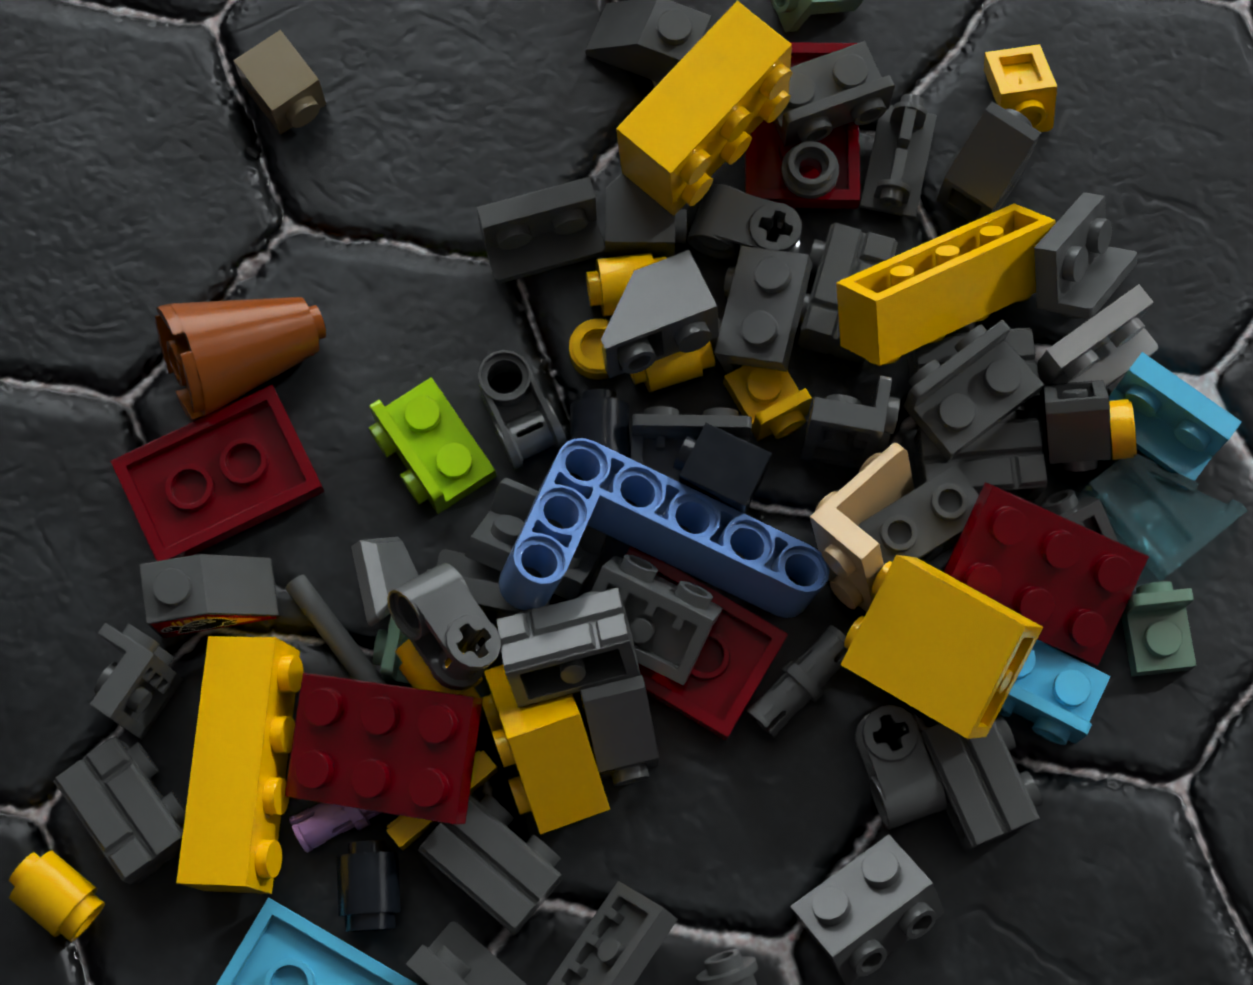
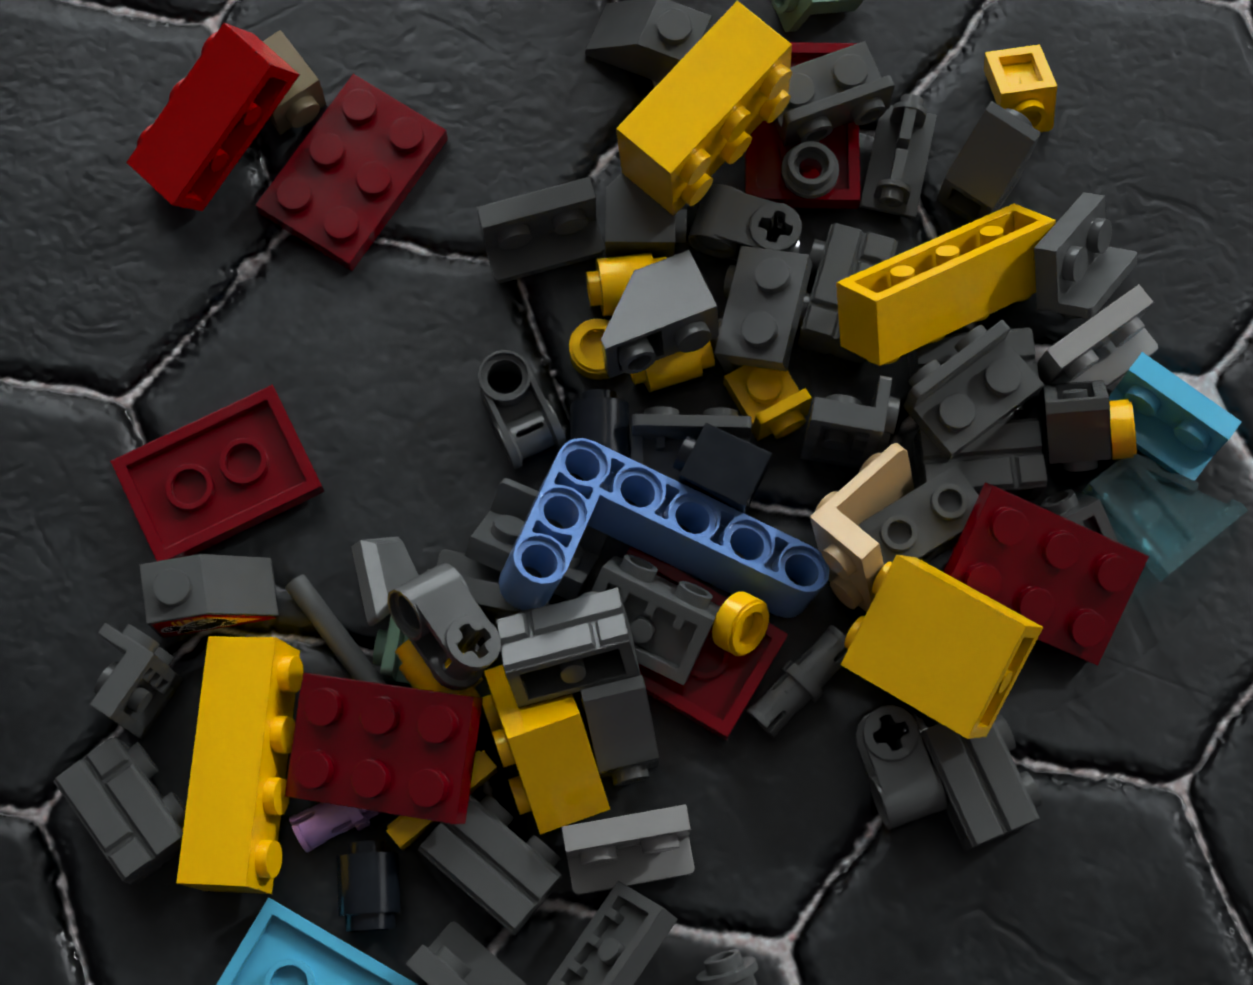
(55, 895): yellow brick -> none
(212, 117): none -> red brick
(234, 346): dark orange cone -> none
(352, 172): none -> dark red plate
(432, 444): lime bracket -> none
(629, 849): none -> light grey bracket
(740, 623): none -> yellow tile
(869, 909): dark grey bracket -> none
(1056, 694): medium azure bracket -> none
(1158, 630): sand green bracket -> none

